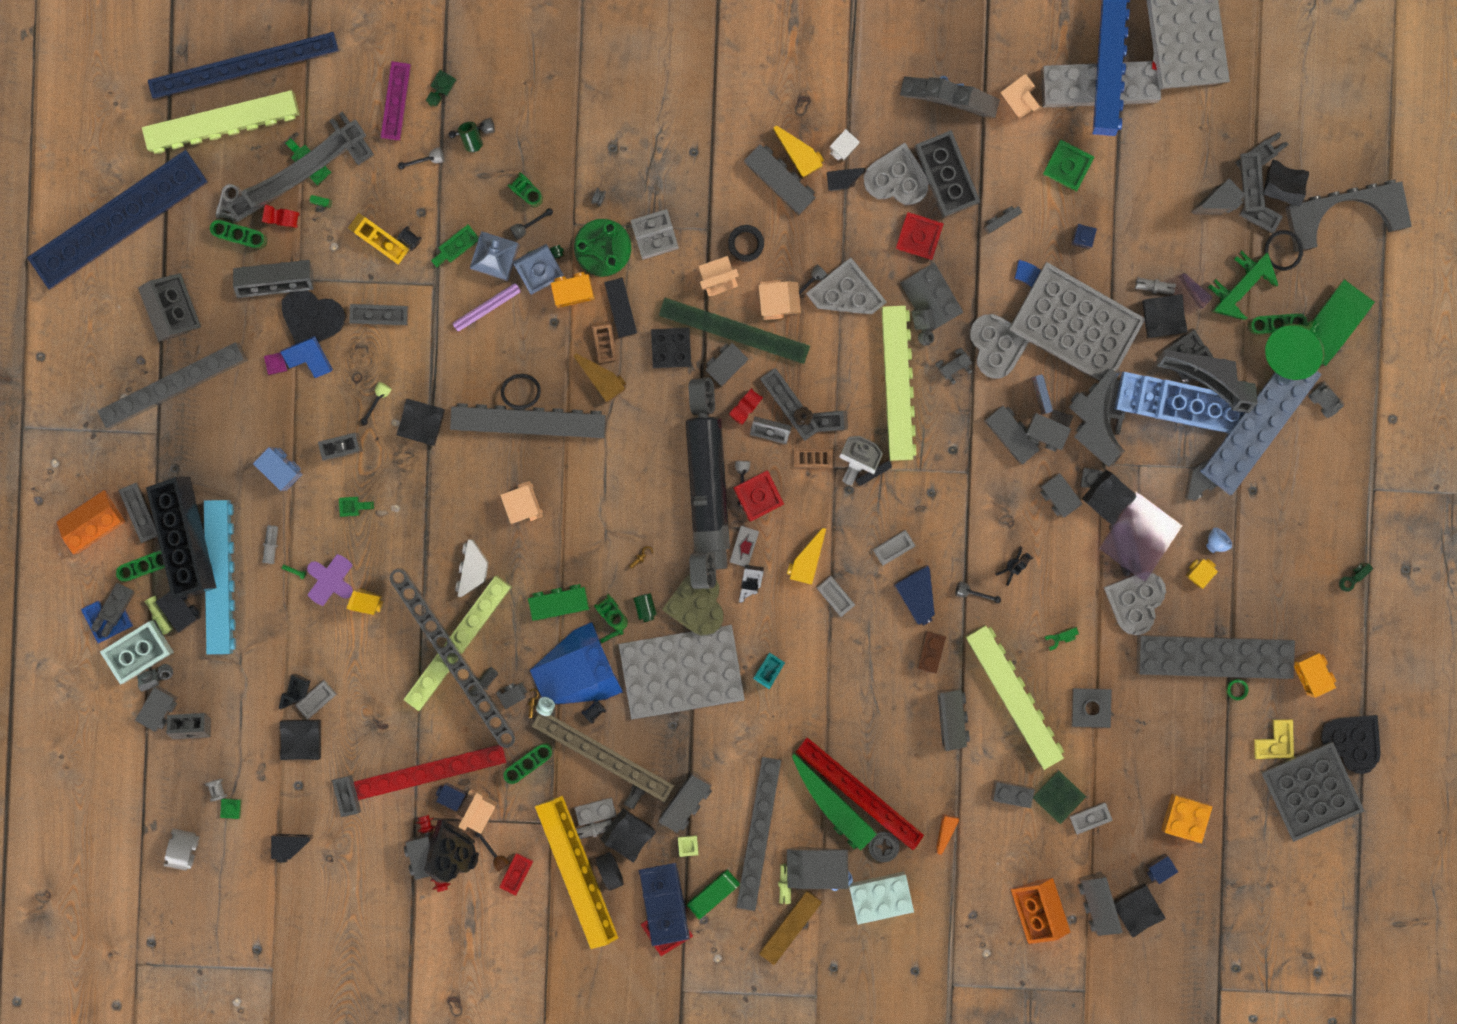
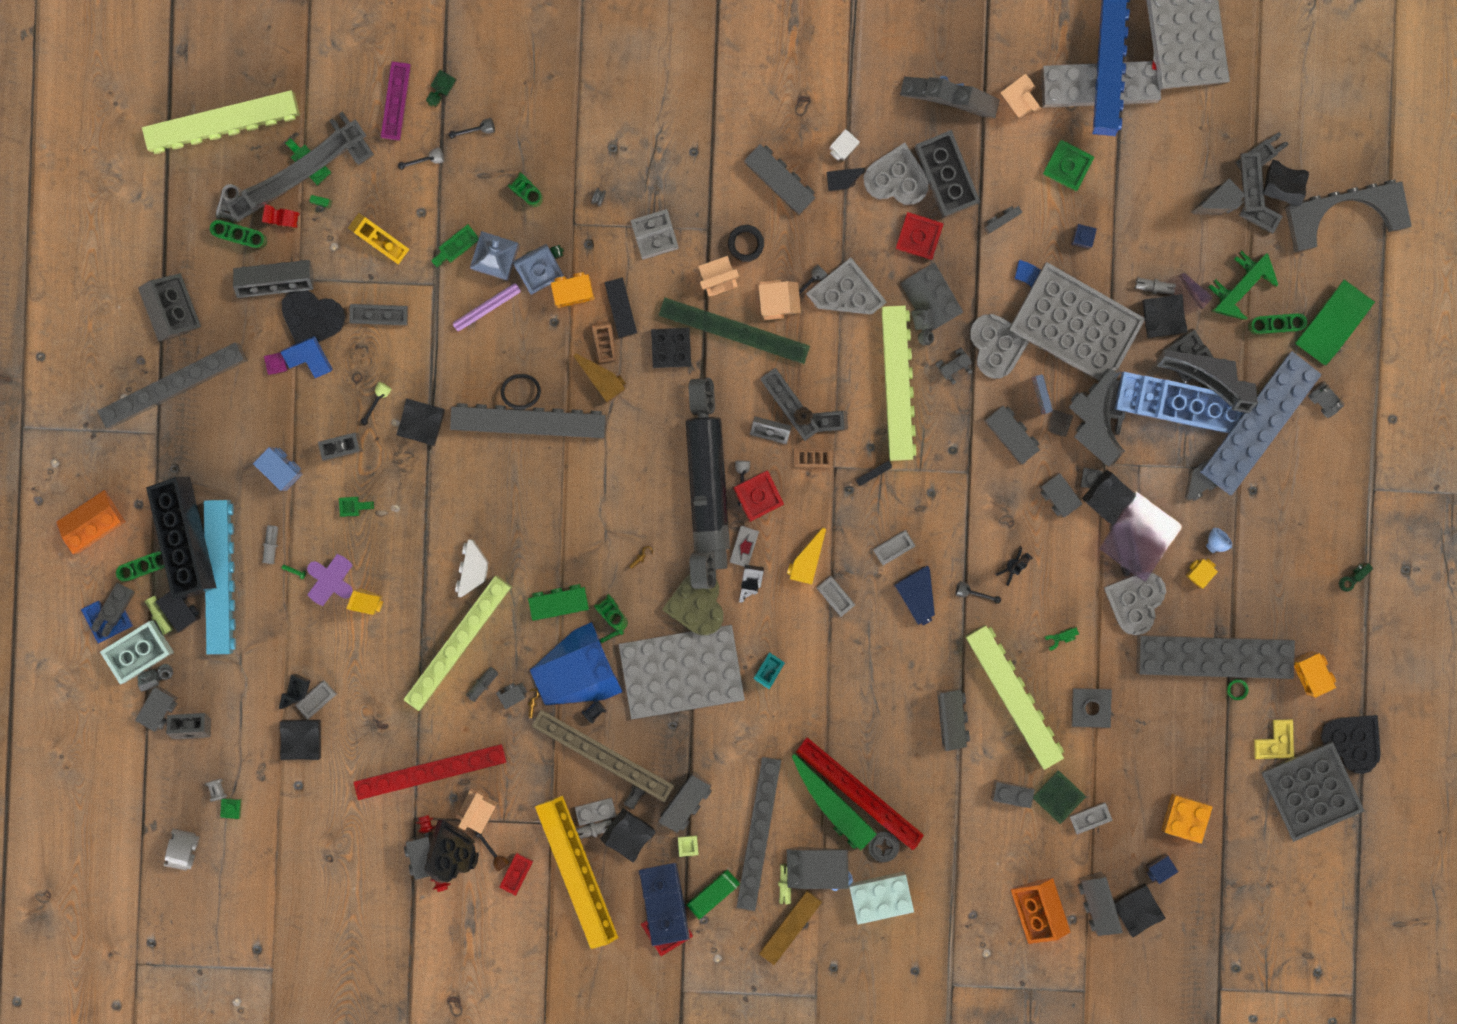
(117, 219): dark blue plate -> none
(138, 512): dark grey plate -> none
(243, 65): dark blue plate -> none
(287, 845): black slope -> none
(346, 796): dark grey plate -> none
(409, 238): black bush -> none
(444, 651): dark grey beam -> none
(450, 796): dark blue brick -> none
(470, 136): dark green brick -> none
(519, 230): hinge -> none
(522, 503): light nougat plate -> none
(537, 760): green beam -> none
(545, 706): light aqua bush -> none
(602, 247): green piece -> none
(609, 871): black tyre -> none
(645, 607): dark green brick -> none
(726, 364): dark grey brick -> none
(745, 406): red leg -> none
(801, 154): yellow slope -> none
(860, 455): light grey piece -> none
(931, 652): reddish brown brick -> none
(946, 830): orange slope -> none
(1047, 432): dark grey brick -> none
(1295, 351): green piece -> none
(1299, 244): black tyre -> none

